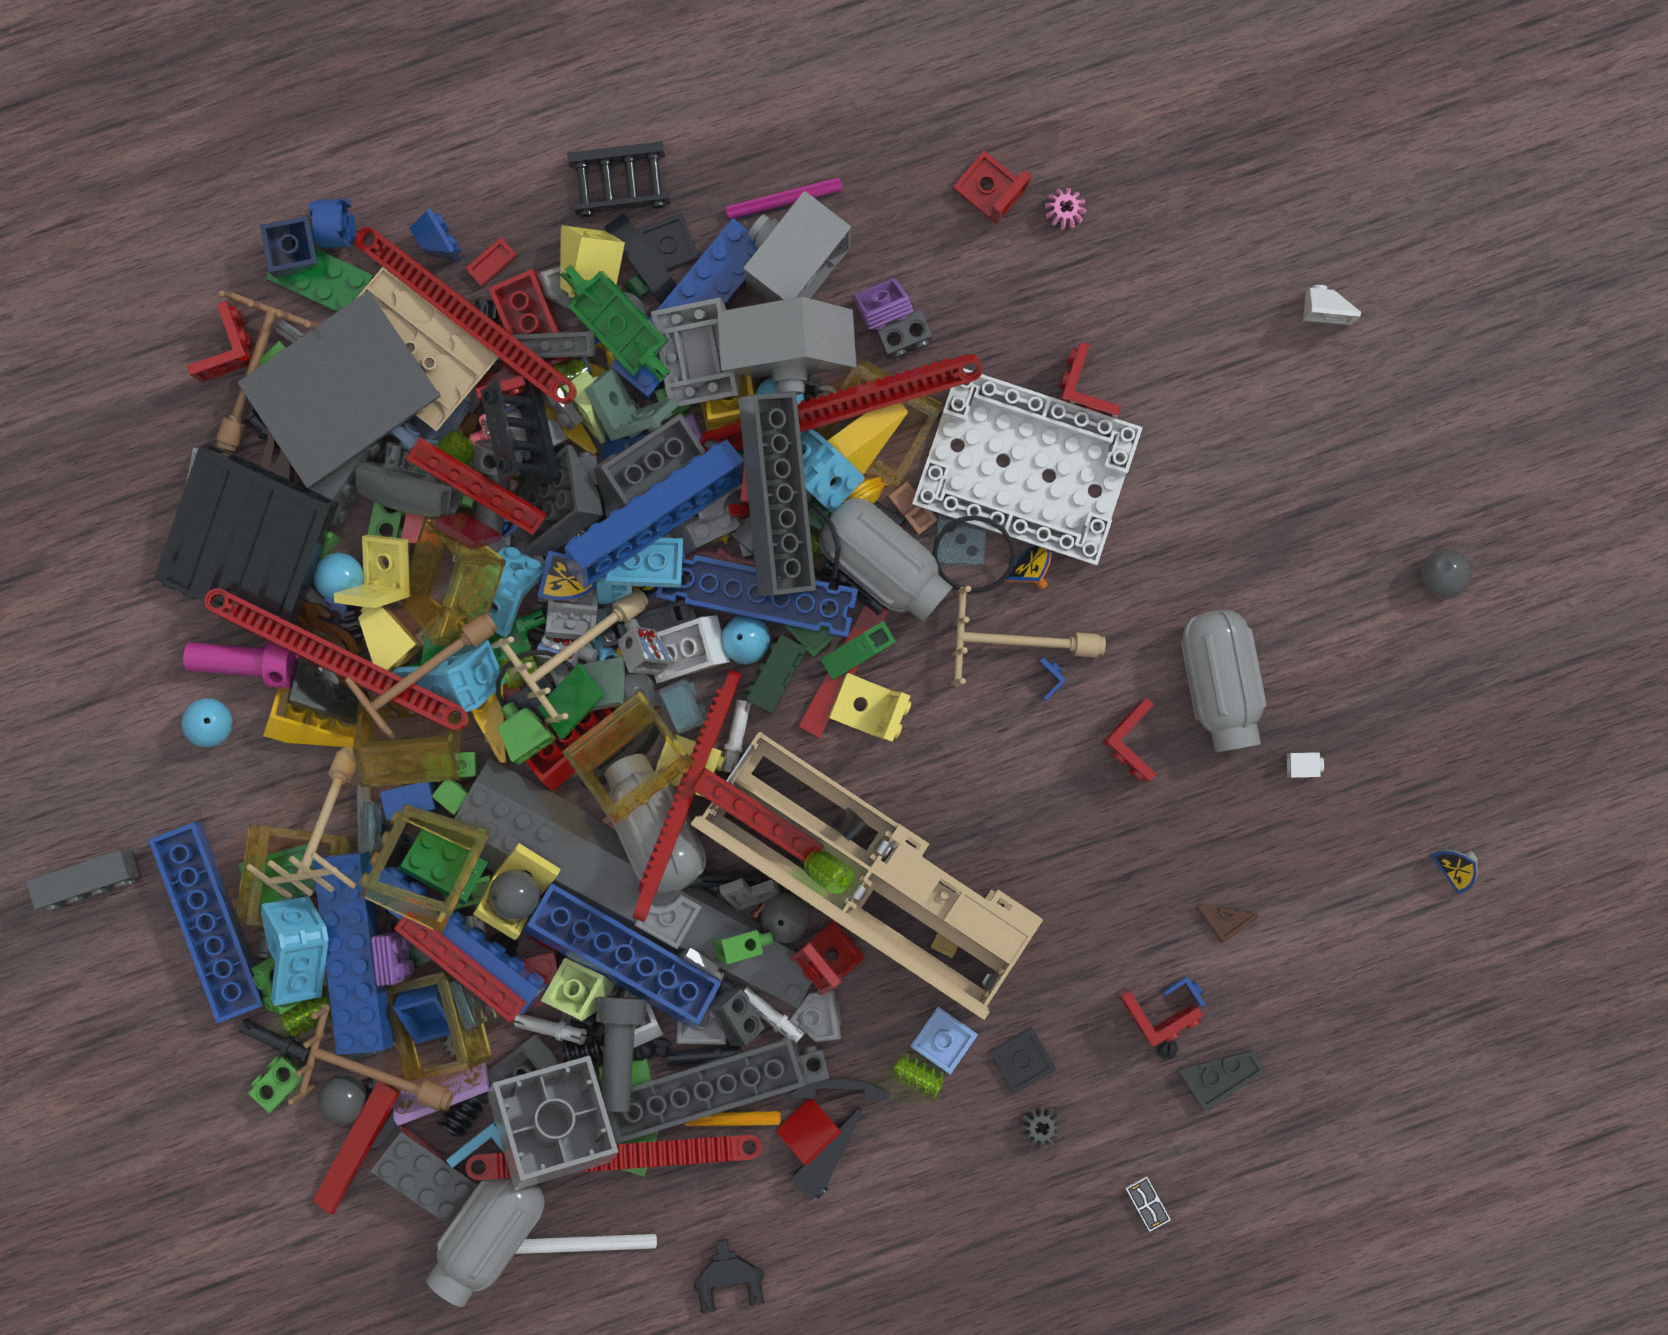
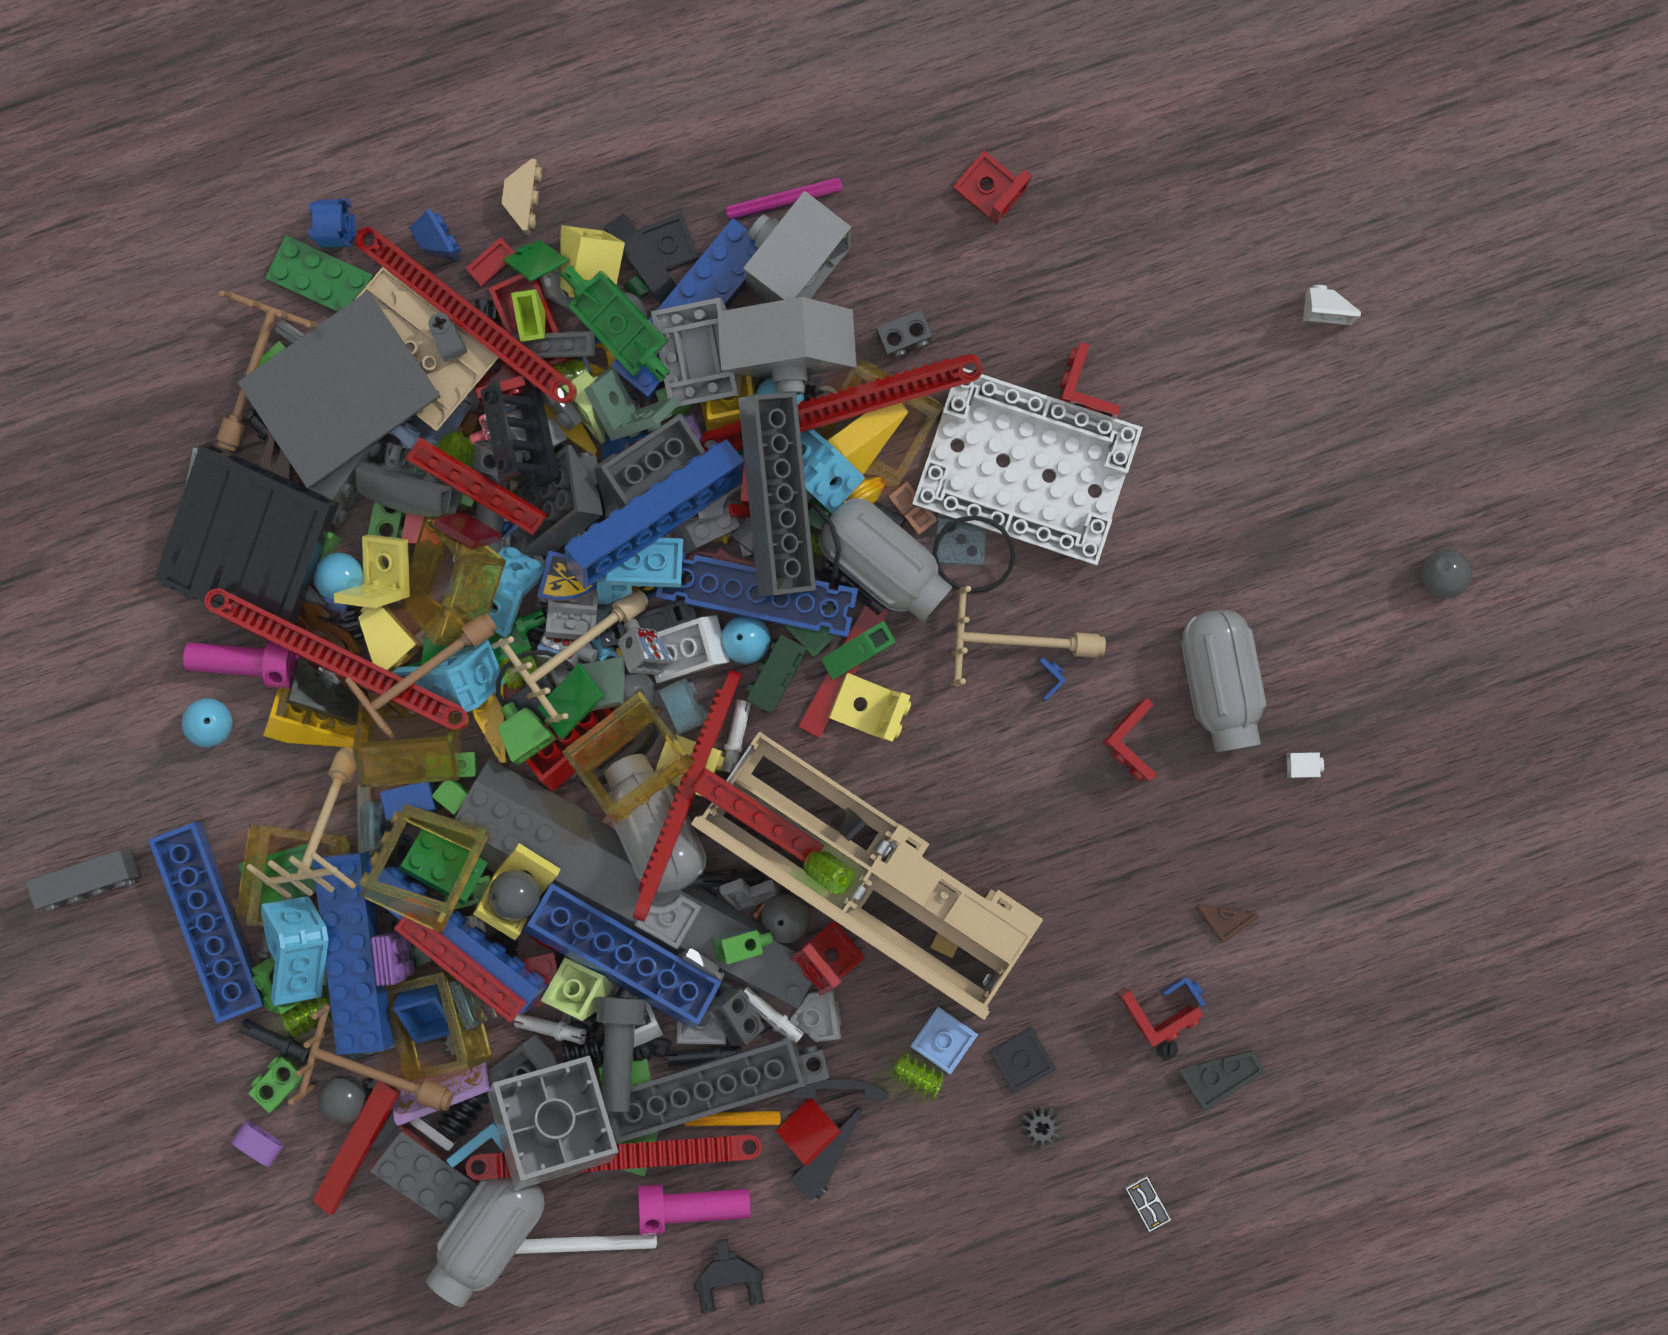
(231, 360): red bracket -> none
(257, 1143): none -> medium lavender beam
(289, 246): dark blue slope -> none
(434, 1132): none -> white tile
(448, 339): none -> dark grey piece
(521, 195): none -> tan slope
(529, 315): none -> lime slope
(535, 260): none -> green container
(605, 158): black fence -> none
(660, 1209): none -> dark pink piece
(883, 304): medium lavender brick -> none
(1031, 566): shield -> none
(1061, 201): bright pink gear -> none
(1458, 868): shield -> none

